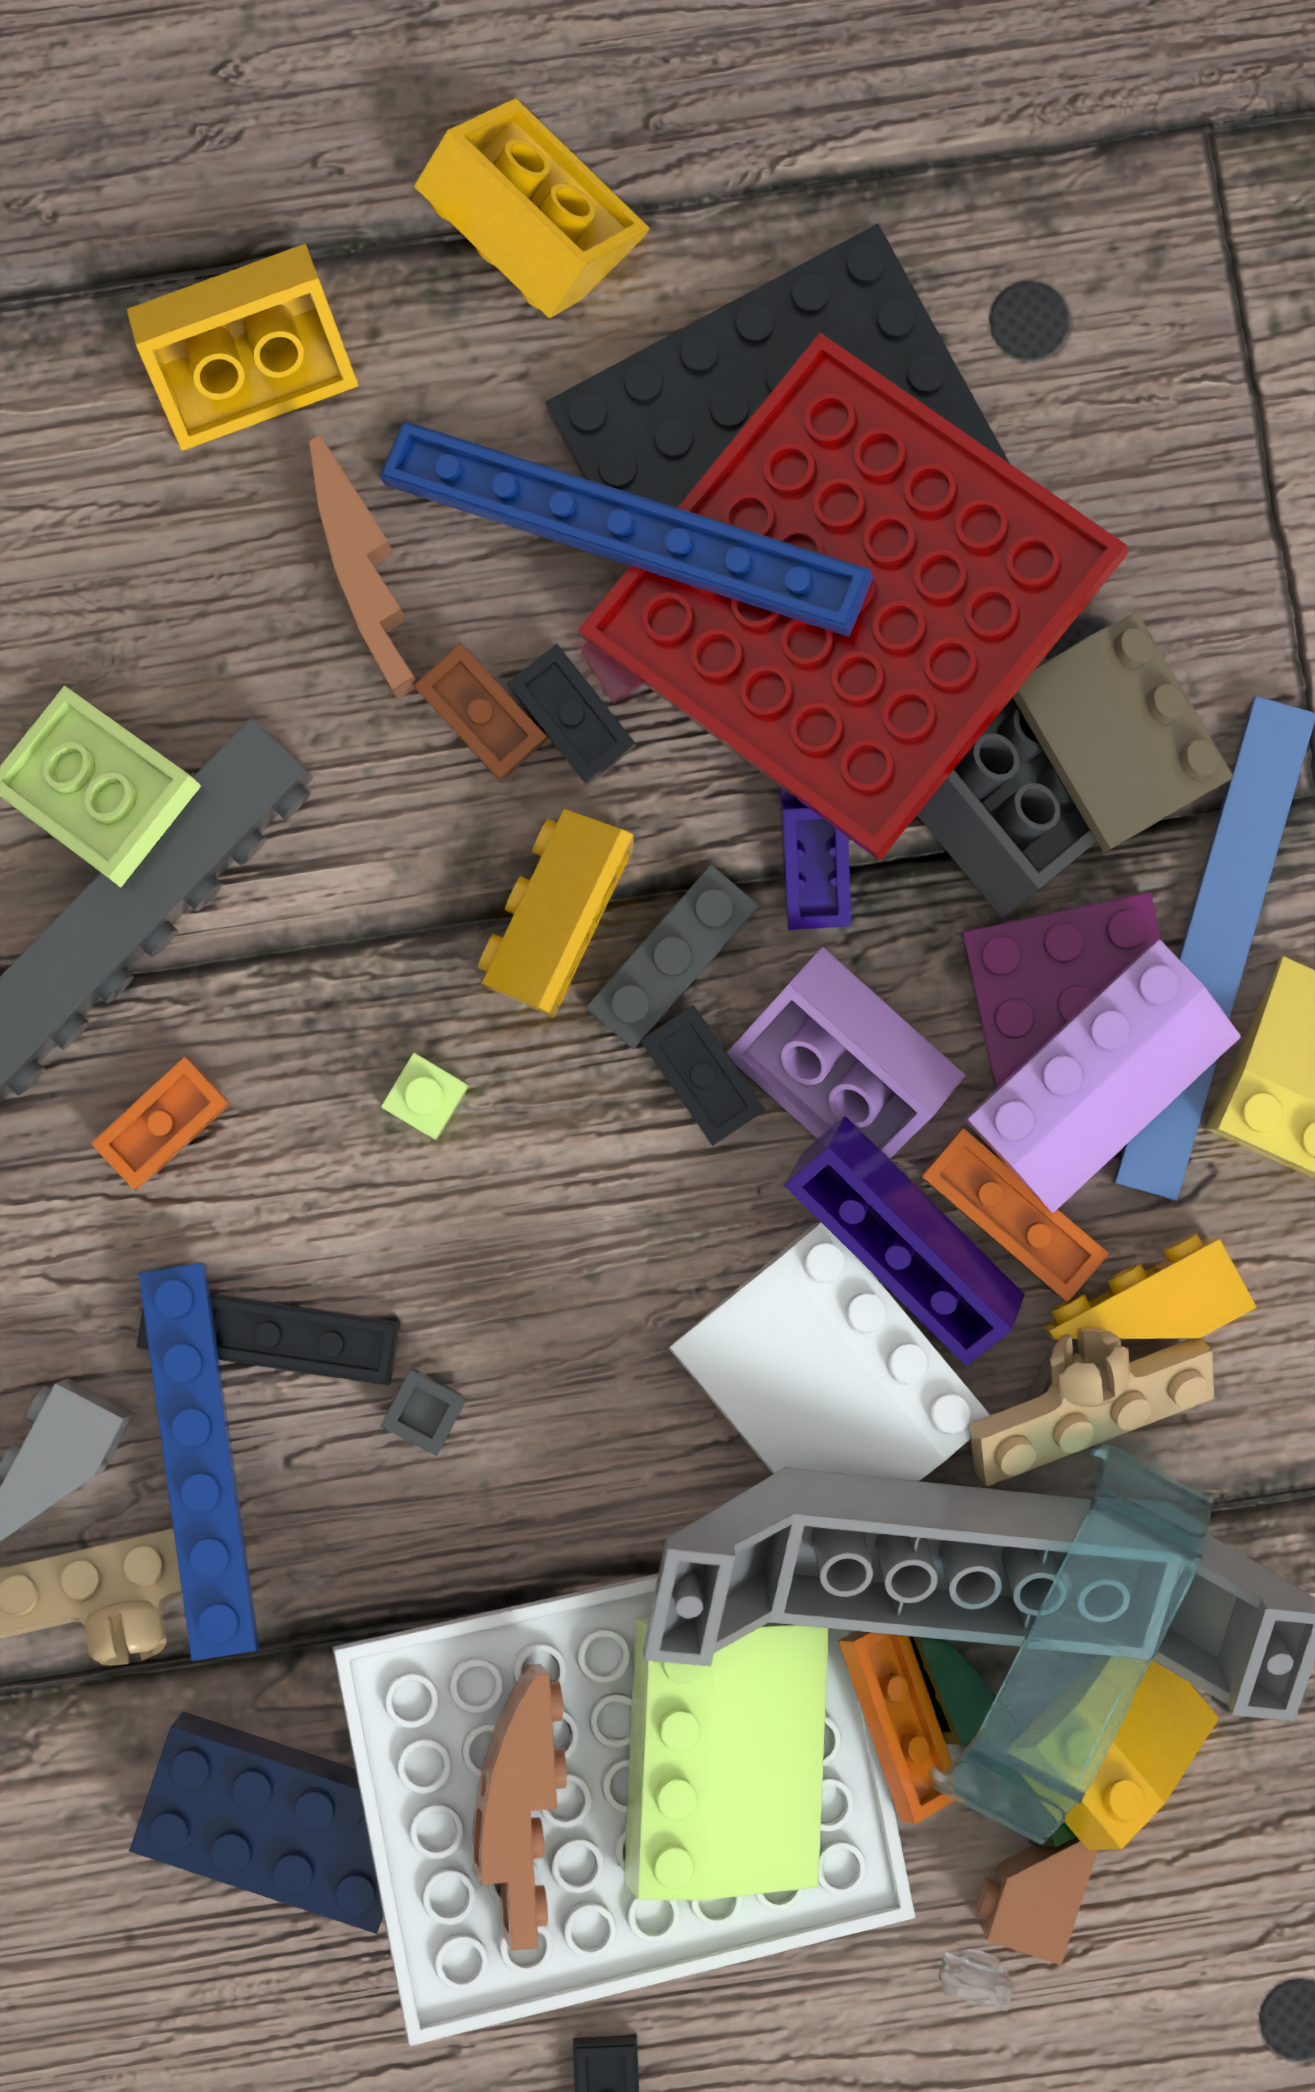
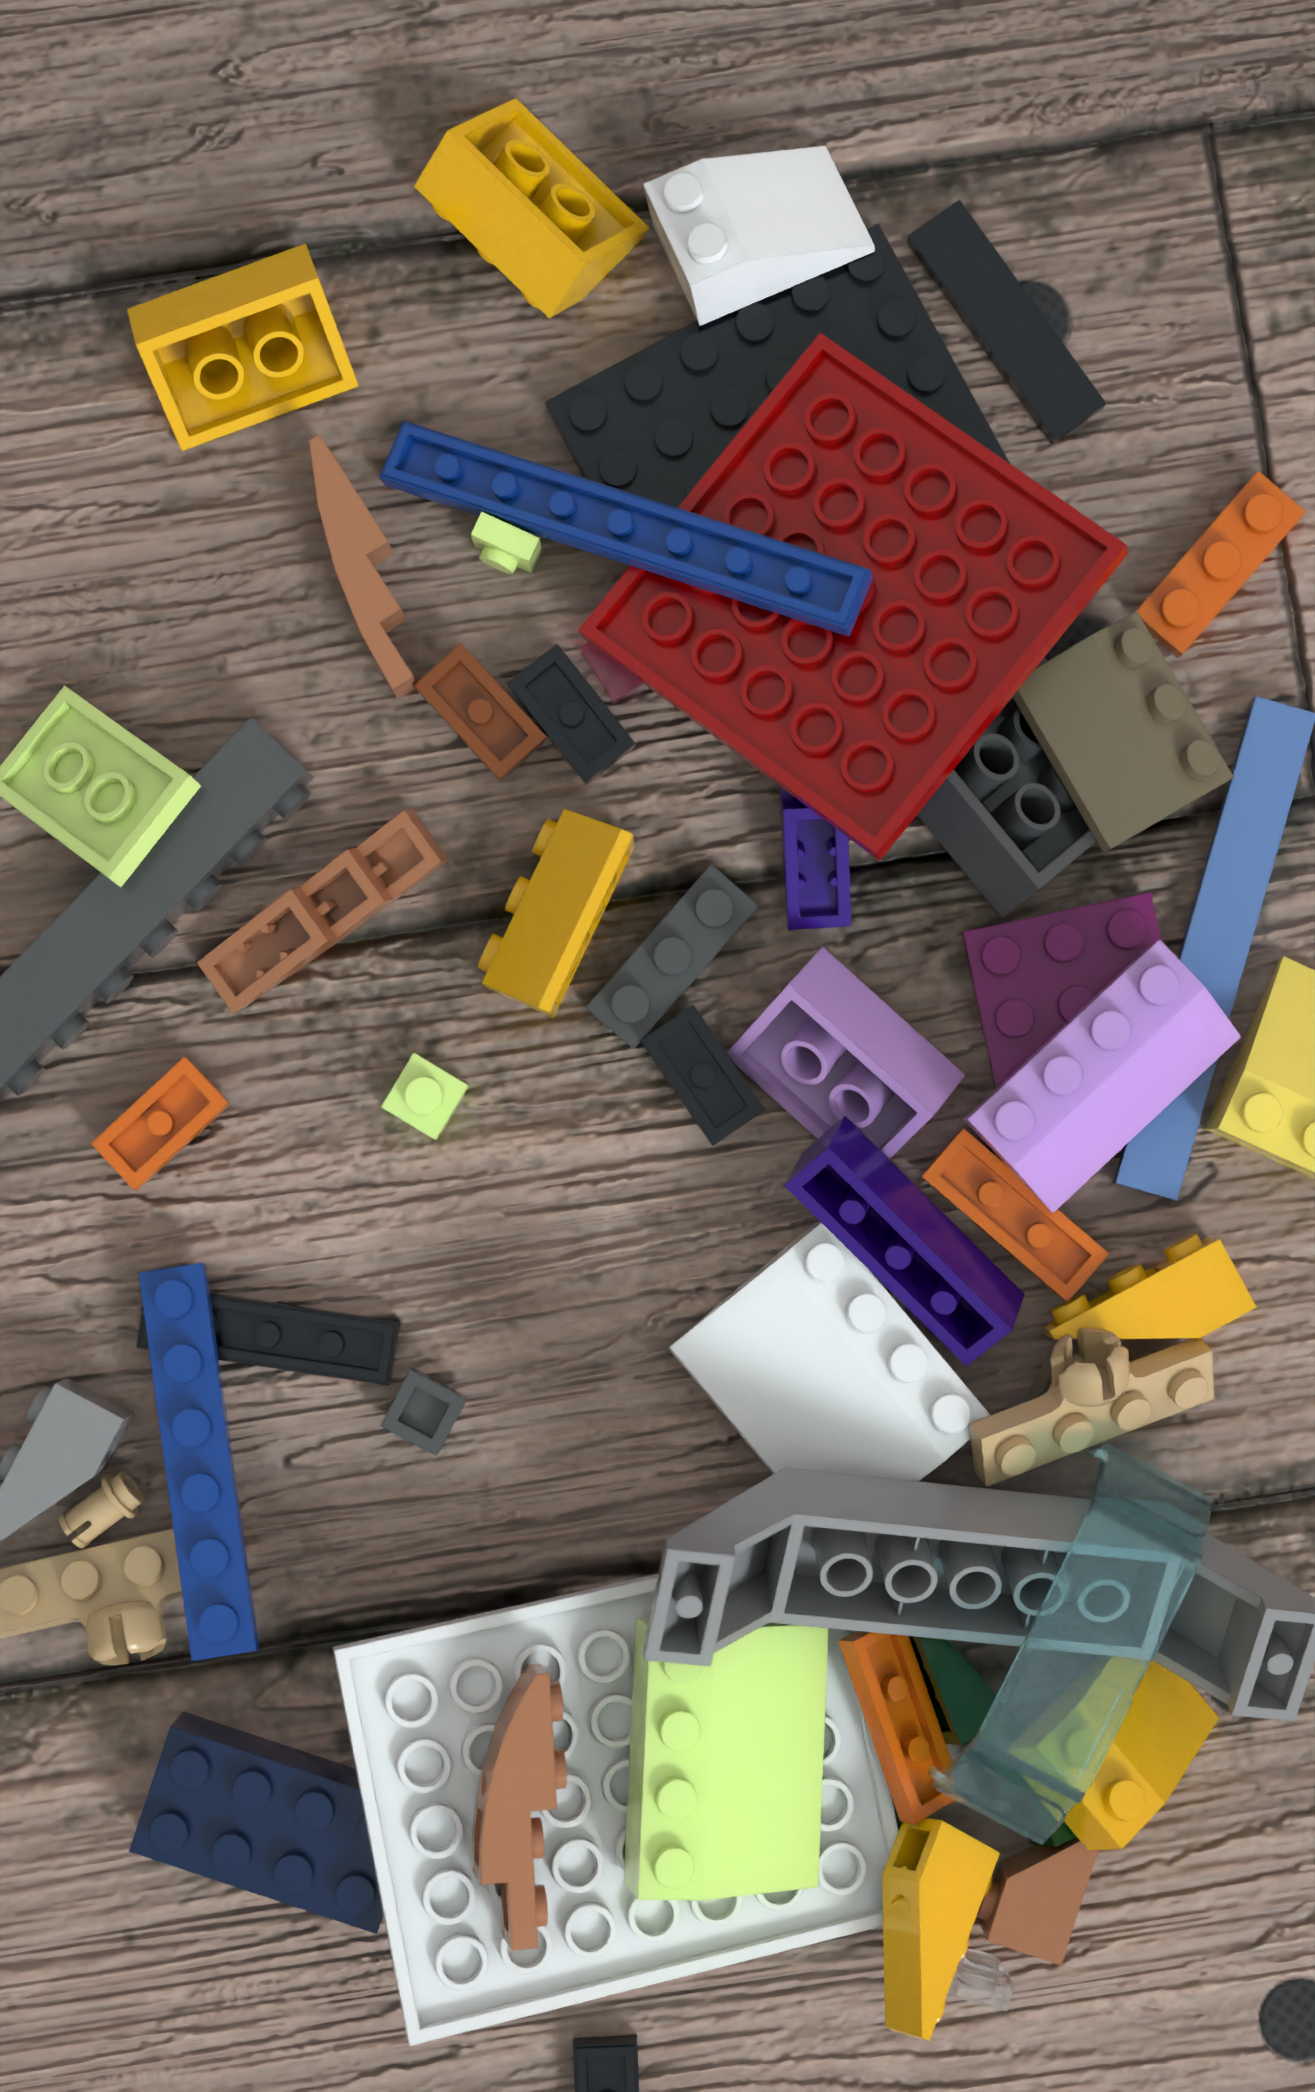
(104, 1507): none -> tan pin
(322, 910): none -> nougat slope
(505, 545): none -> yellowish green plate
(754, 225): none -> white slope
(929, 1908): none -> yellow slope
(1005, 322): none -> black tile
(1219, 564): none -> orange plate

